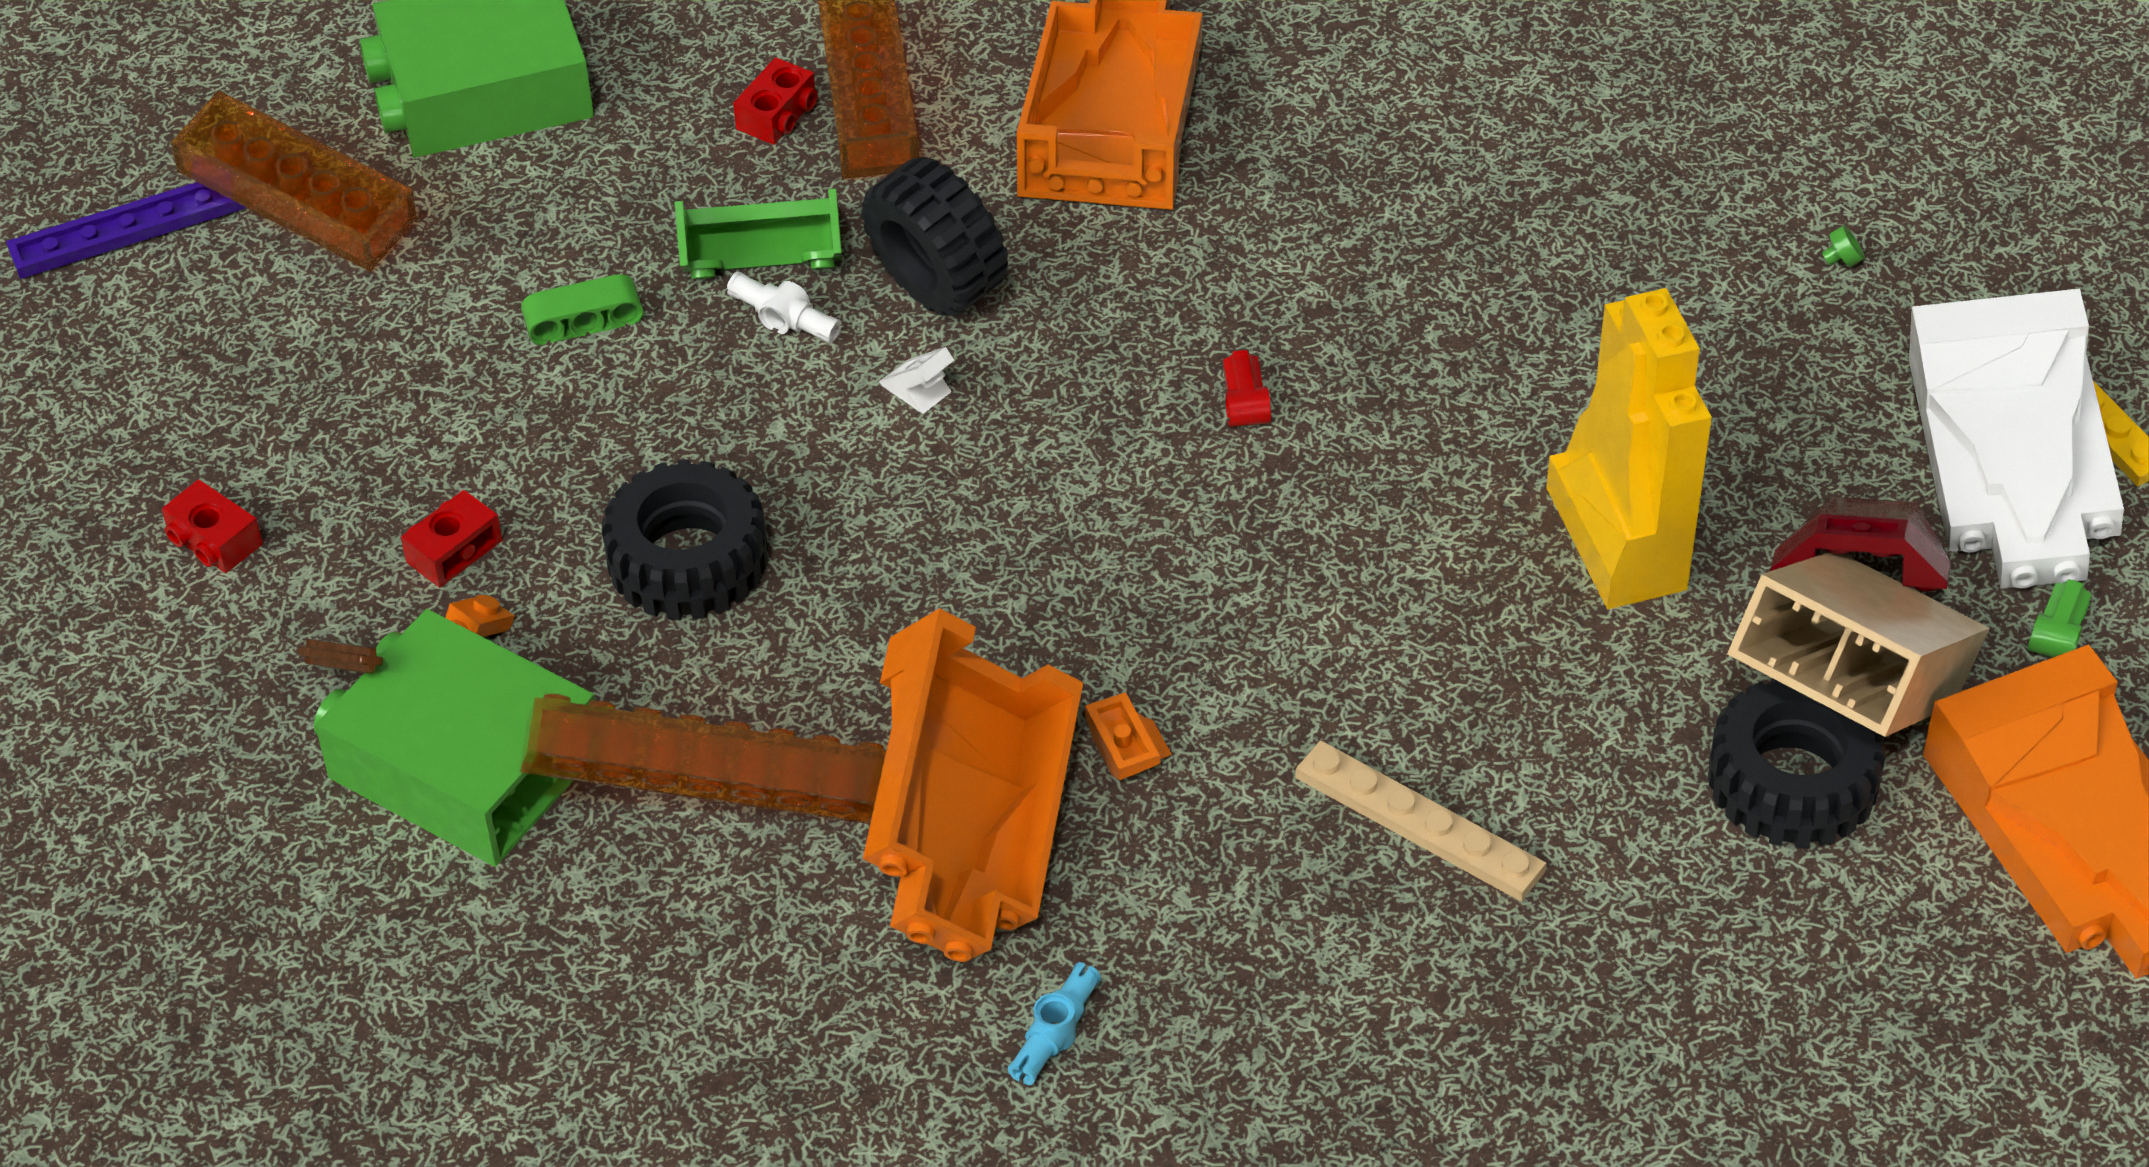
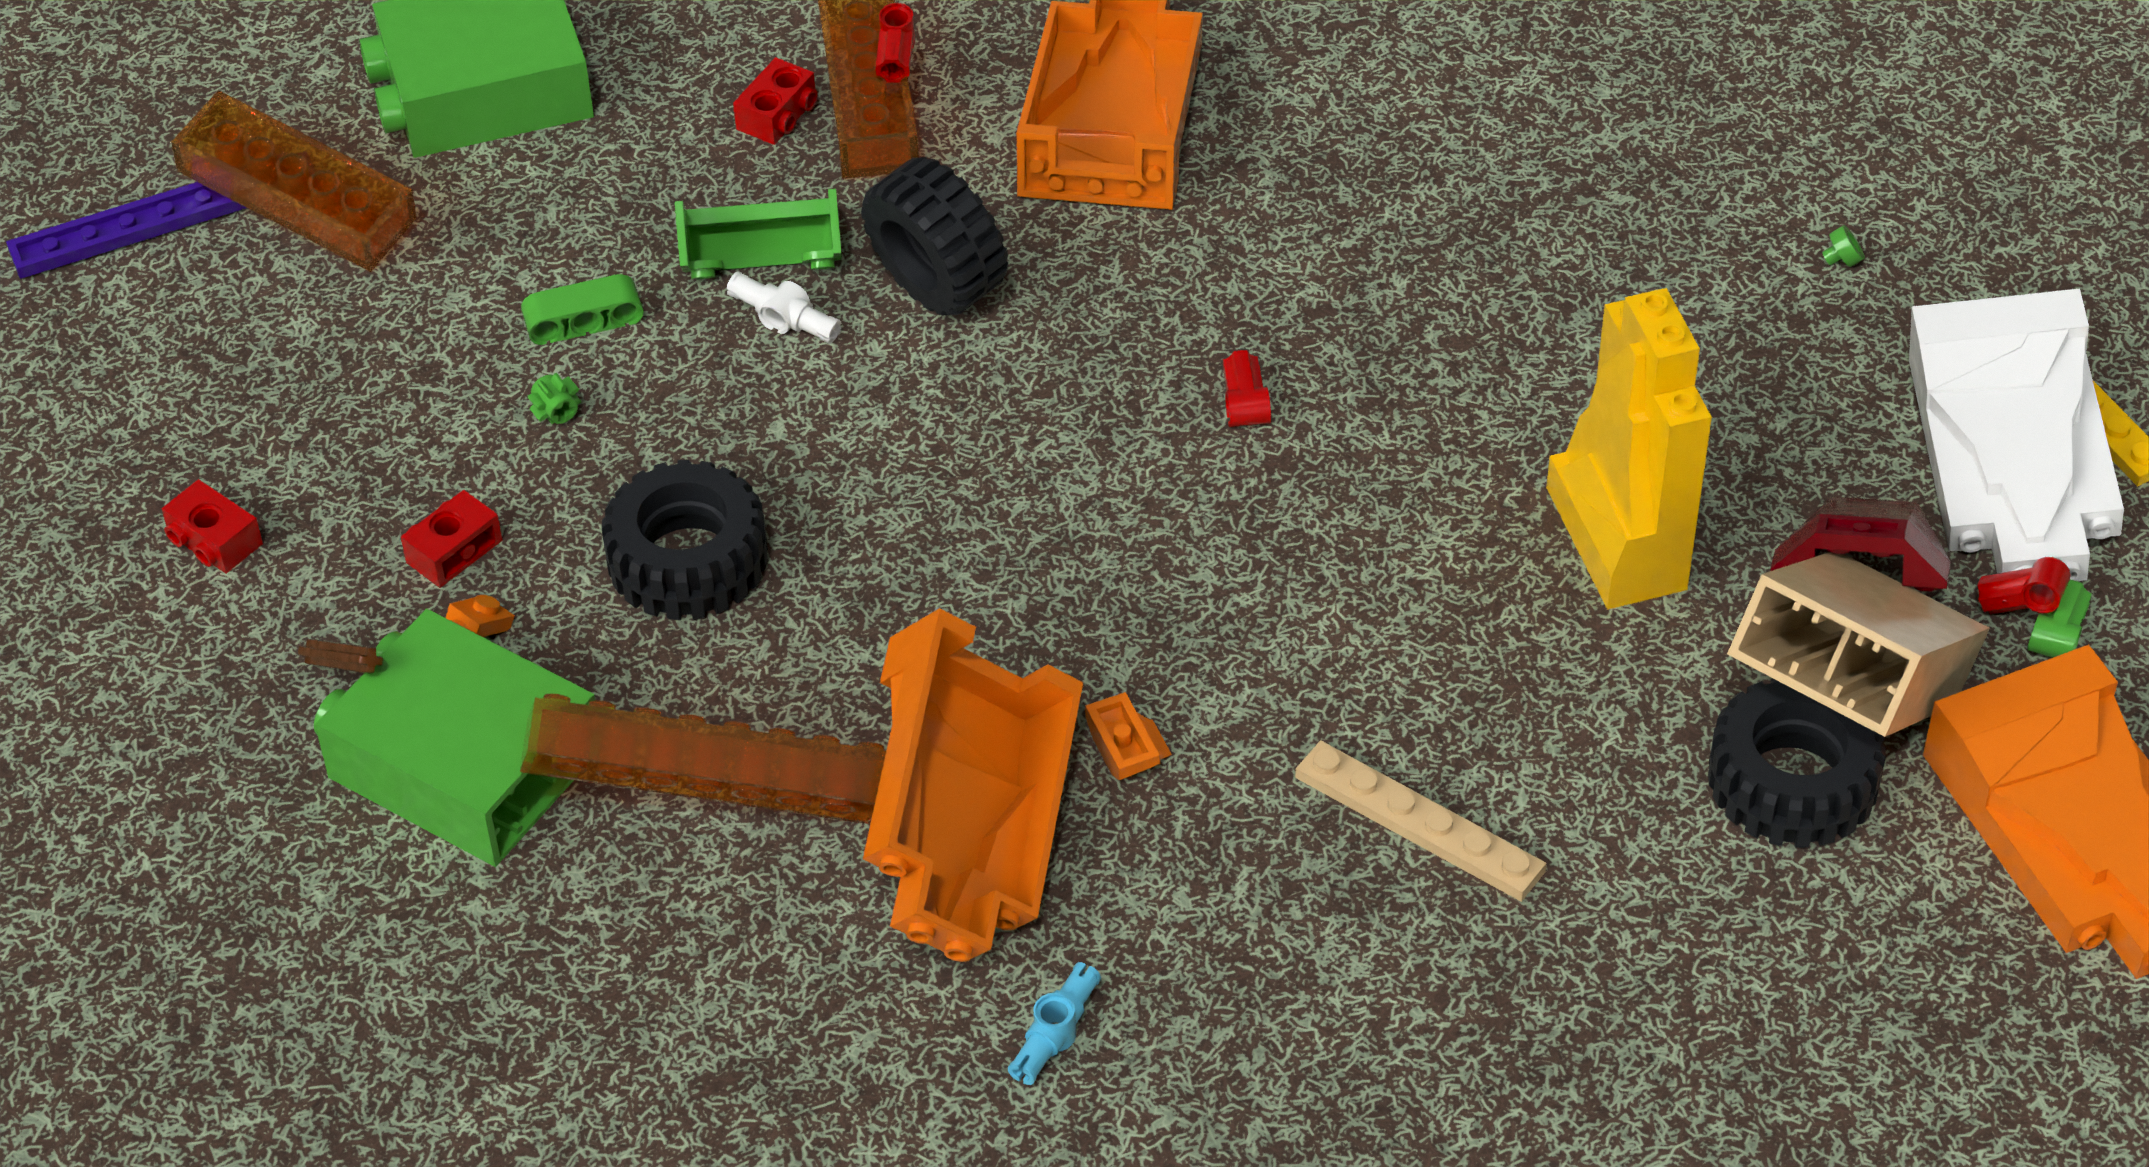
(554, 399): none -> bright green gear
(895, 42): none -> red piece
(920, 379): white slope -> none
(2031, 588): none -> red piece

